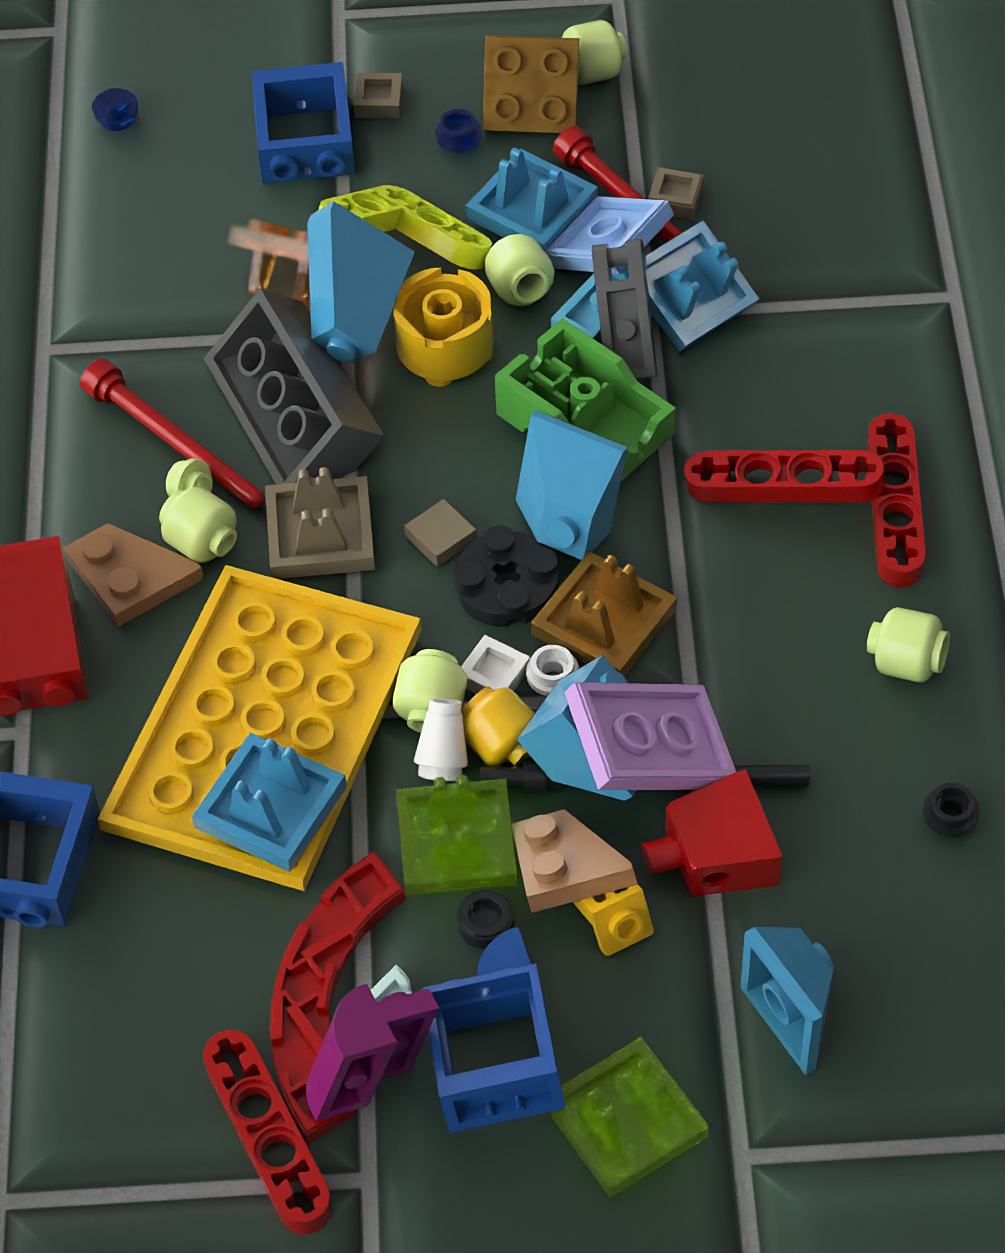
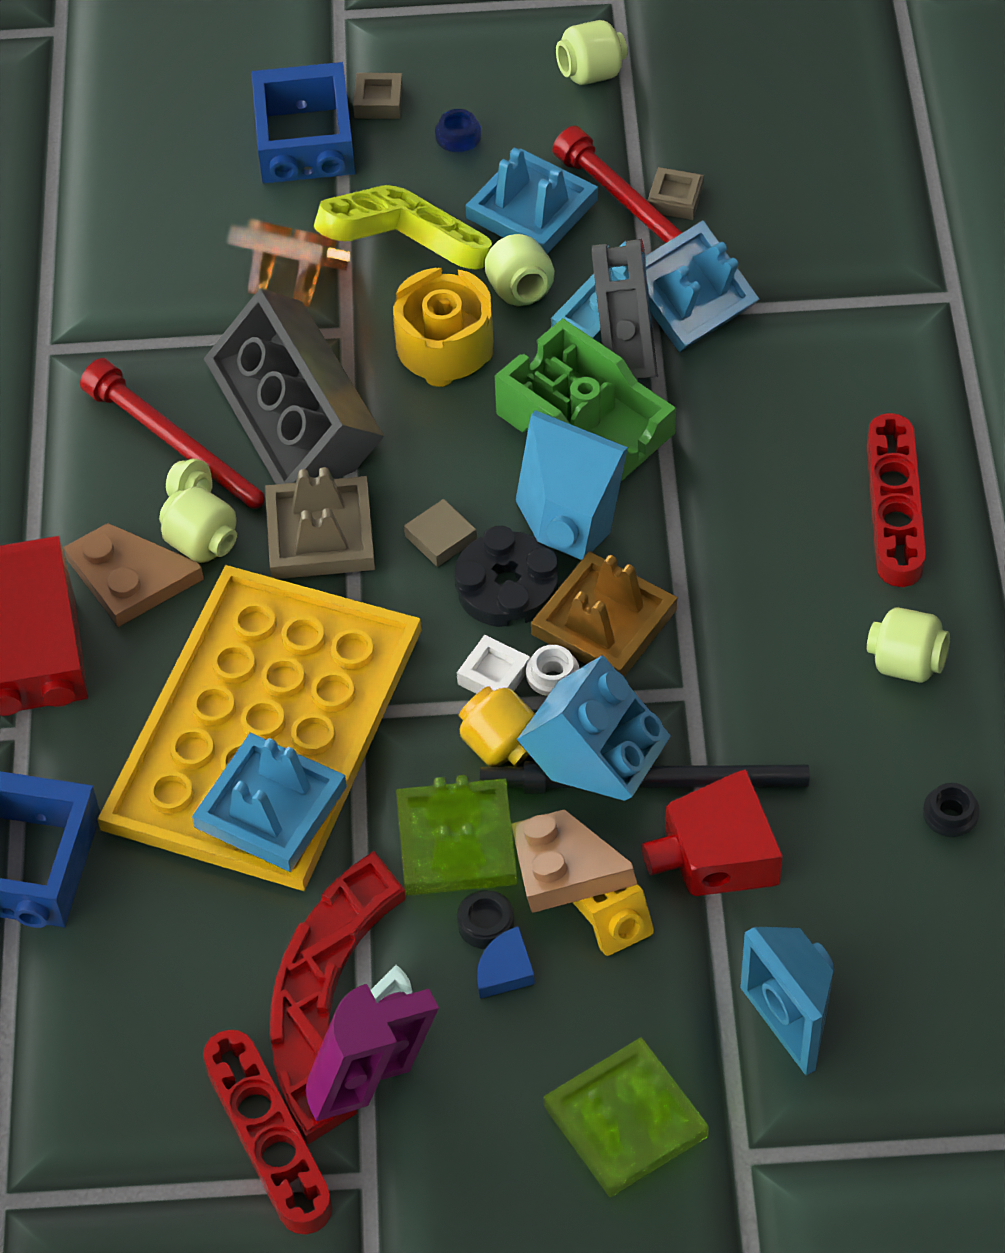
(115, 109): clear blue plate -> none
(351, 281): dark azure slope -> none
(426, 677): yellowish green head -> none
(442, 741): white cone -> none
(501, 1090): blue window -> none
(530, 83): pearl gold plate -> none
(609, 222): light blue tile -> none
(649, 735): lavender tile -> none
(785, 467): red beam -> none

